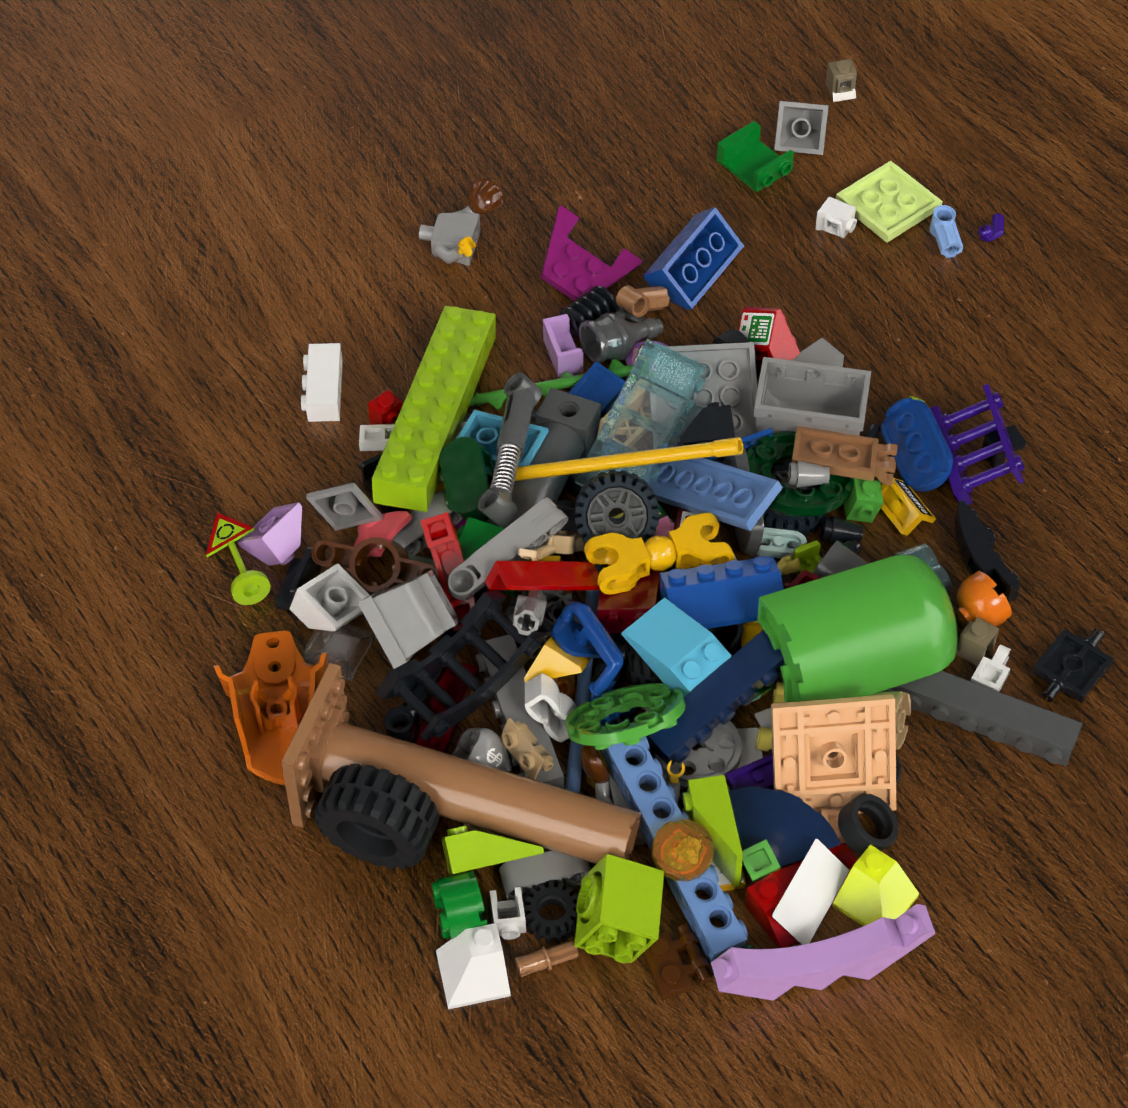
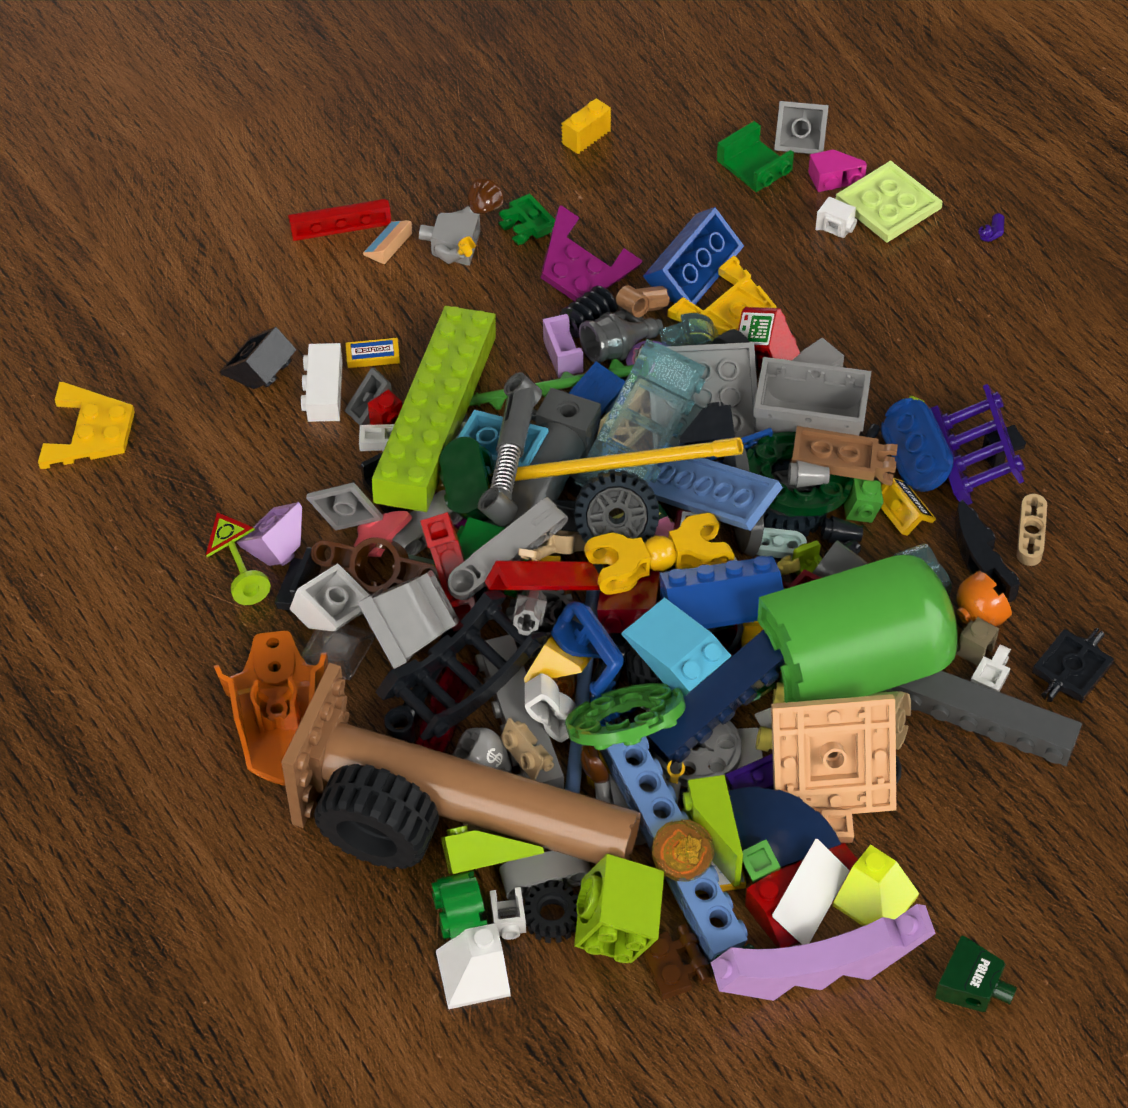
(99, 431): none -> yellow wing
(260, 359): none -> black slope
(339, 219): none -> red fence
(370, 388): none -> dark grey slope
(372, 353): none -> tile
(389, 241): none -> light nougat slope
(531, 214): none -> green plate
(545, 958): medium nougat axle -> none
(586, 126): none -> yellow brick
(693, 330): none -> clear light blue brick
(728, 308): none -> yellow wing
(835, 170): none -> dark pink slope
(841, 80): dark tan window -> none
(882, 817): black tyre -> none
(945, 231): light blue piece -> none
(974, 978): none -> dark green torso
(1025, 537): none -> tan beam

